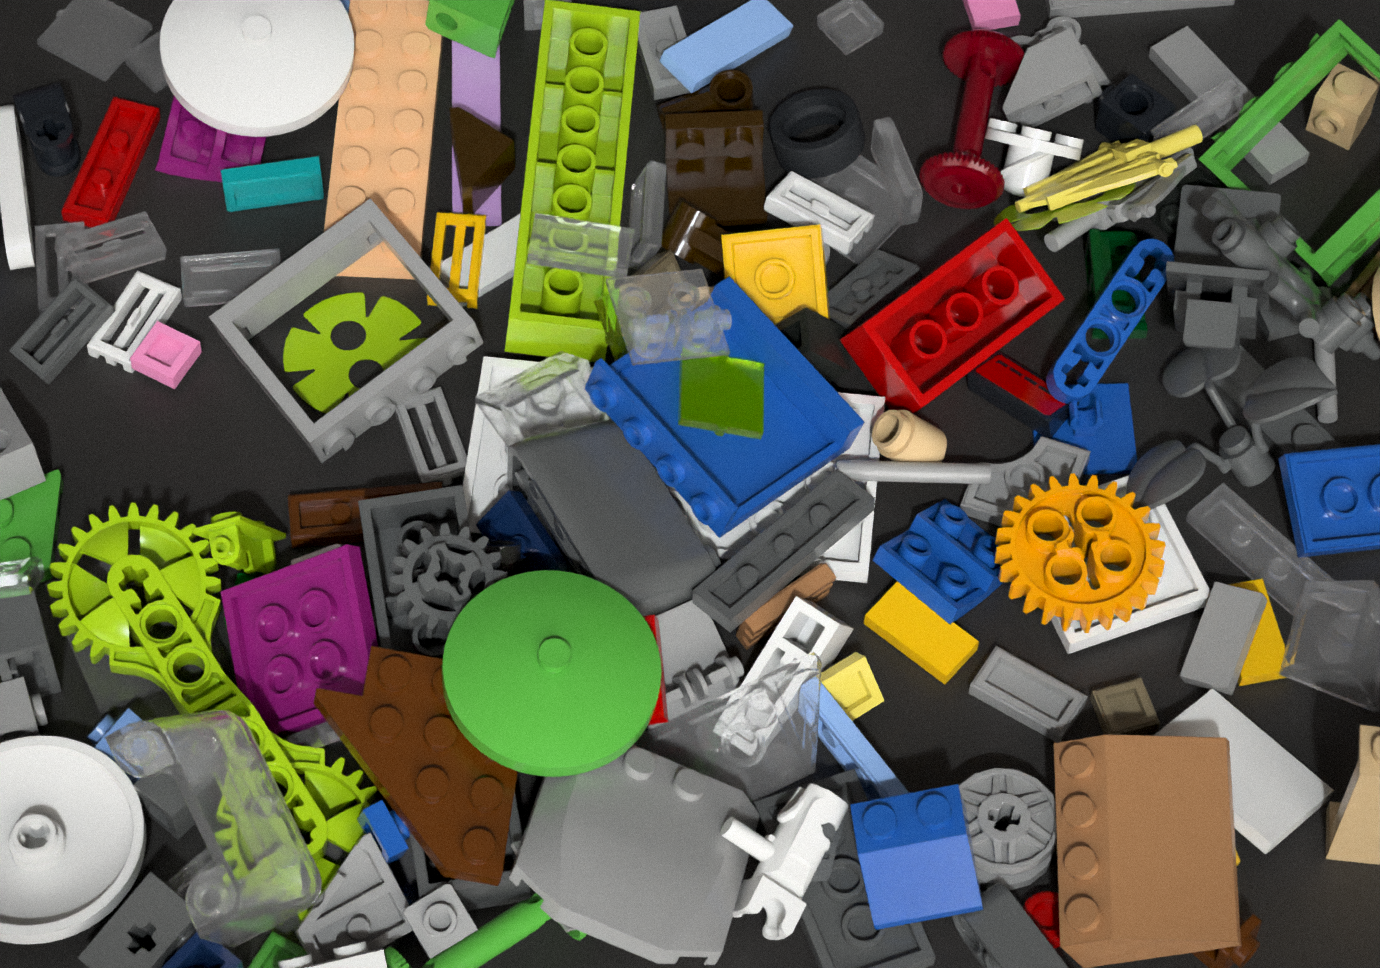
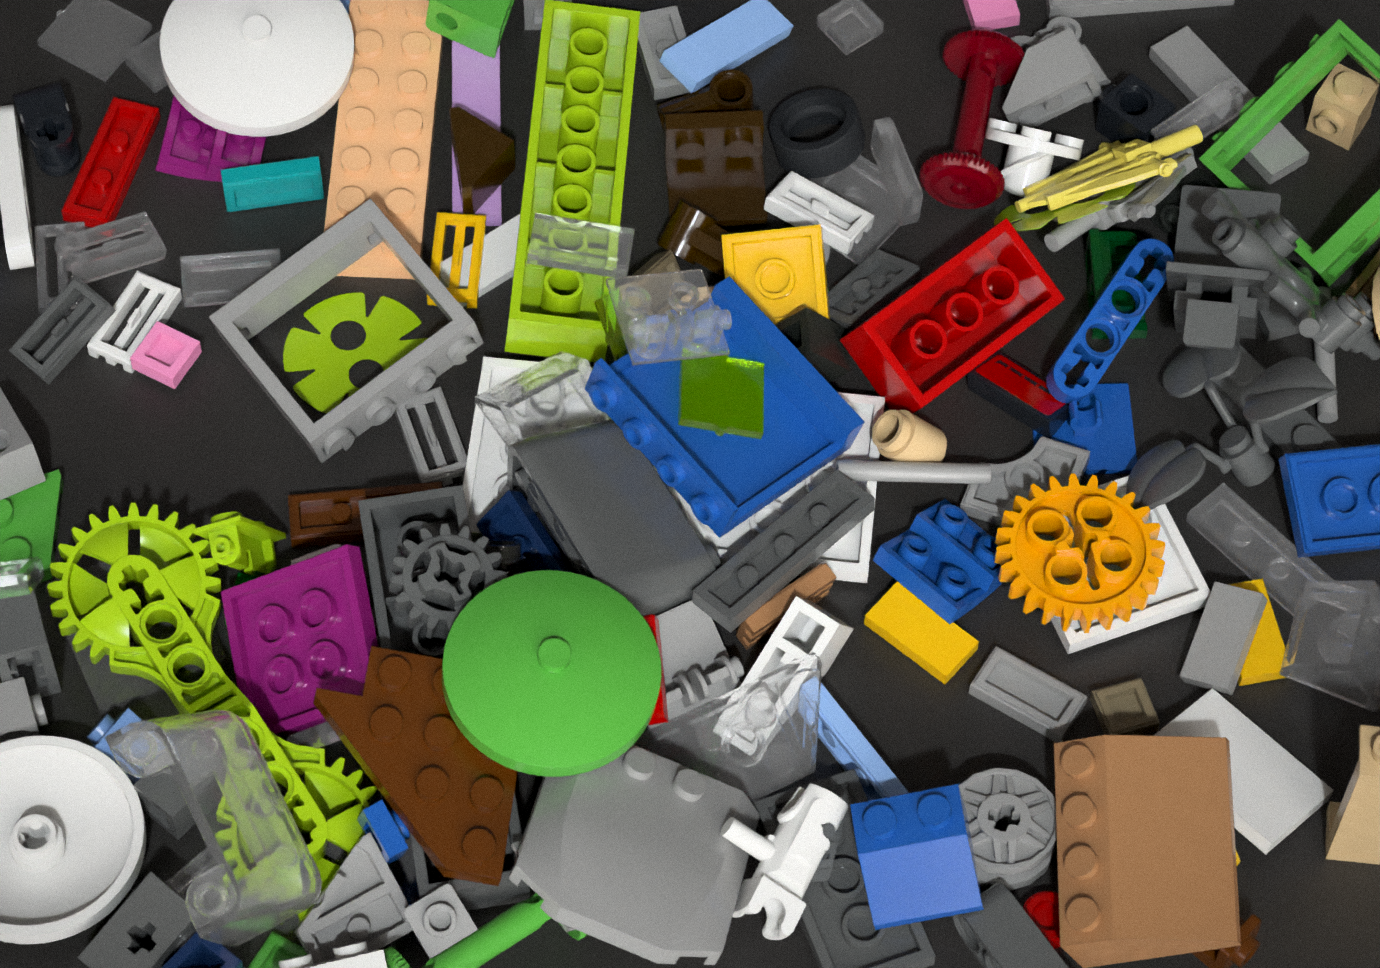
(647, 213): clear tile -> none
(852, 685): light yellow plate -> none

